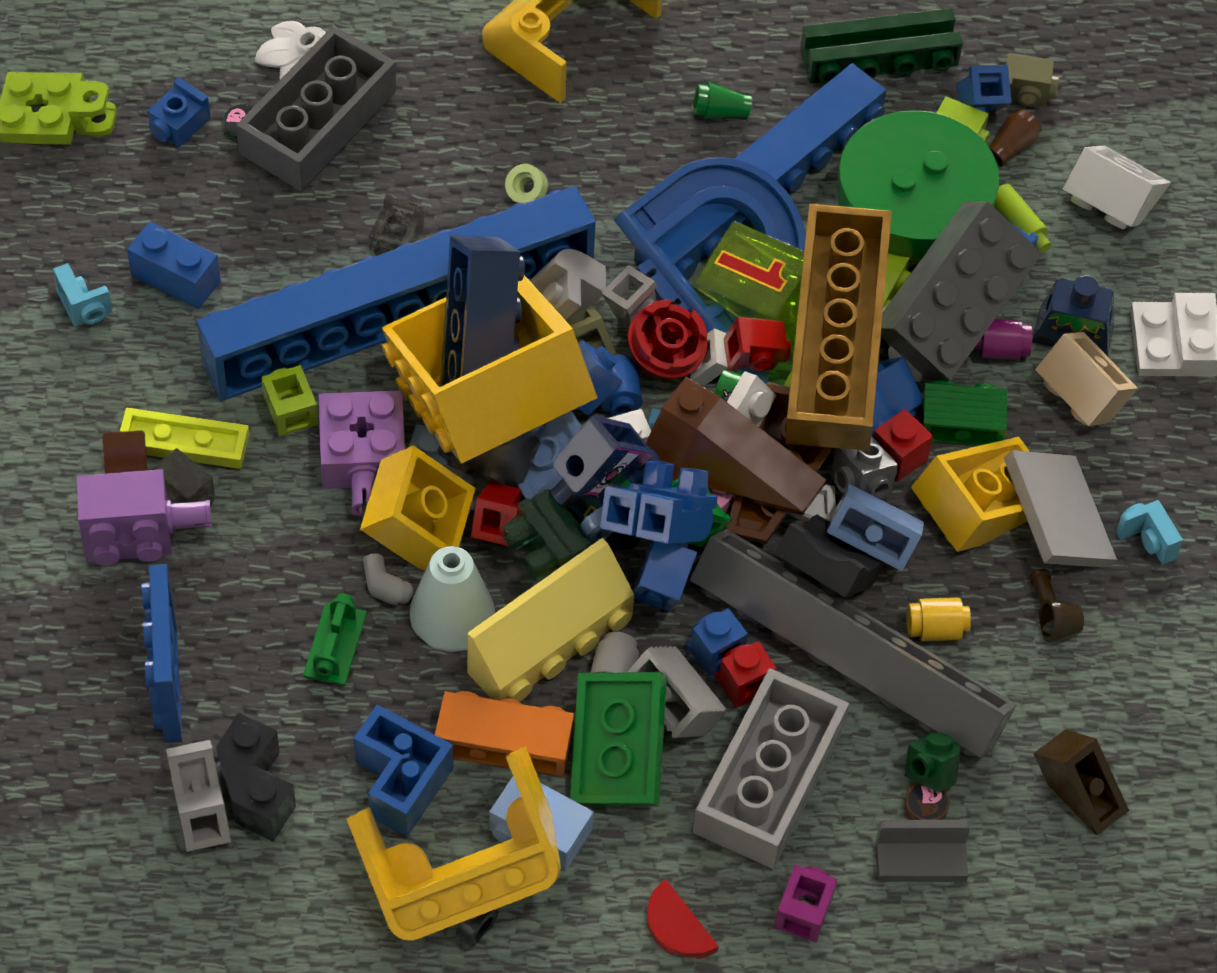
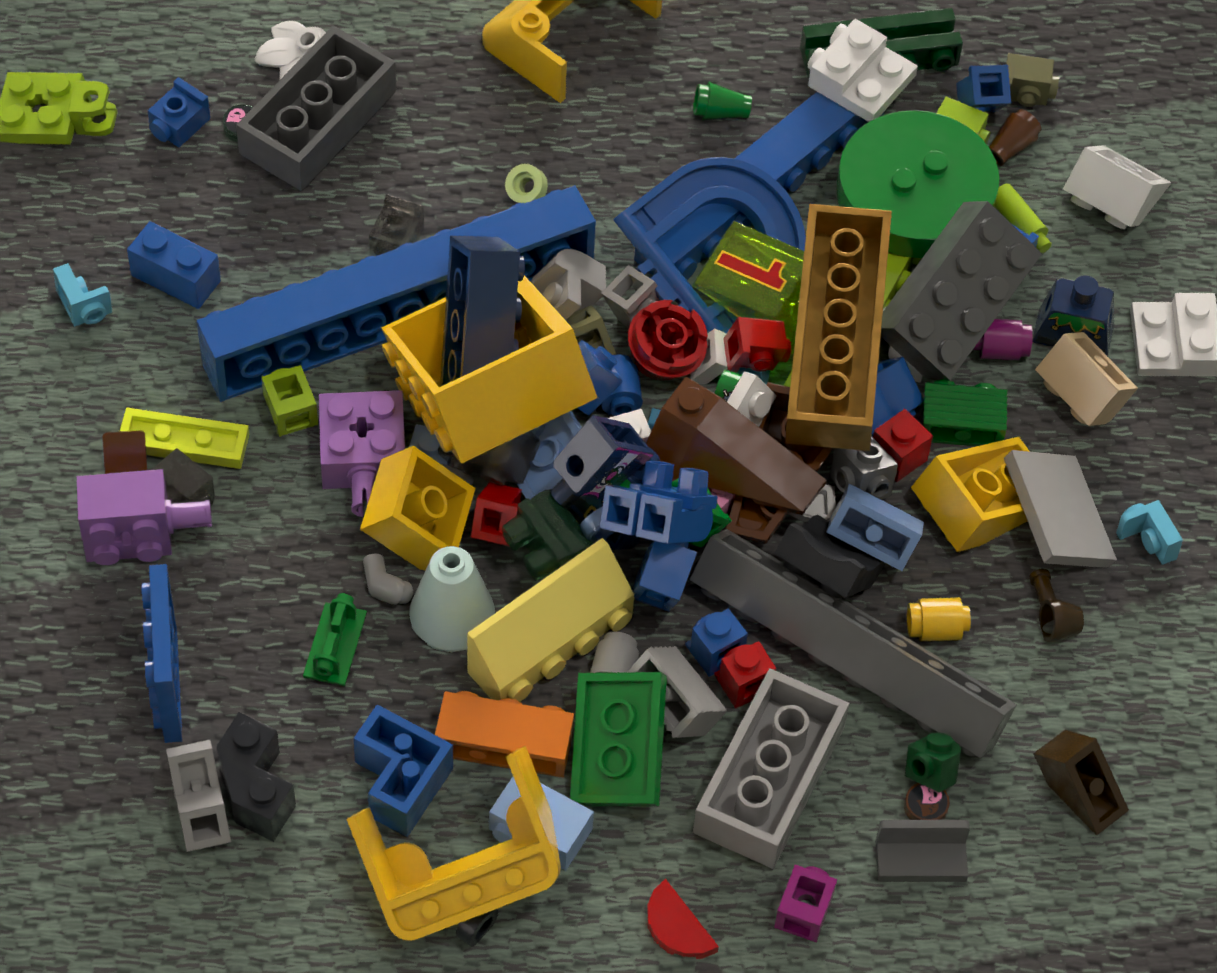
(860, 70): none -> white plate

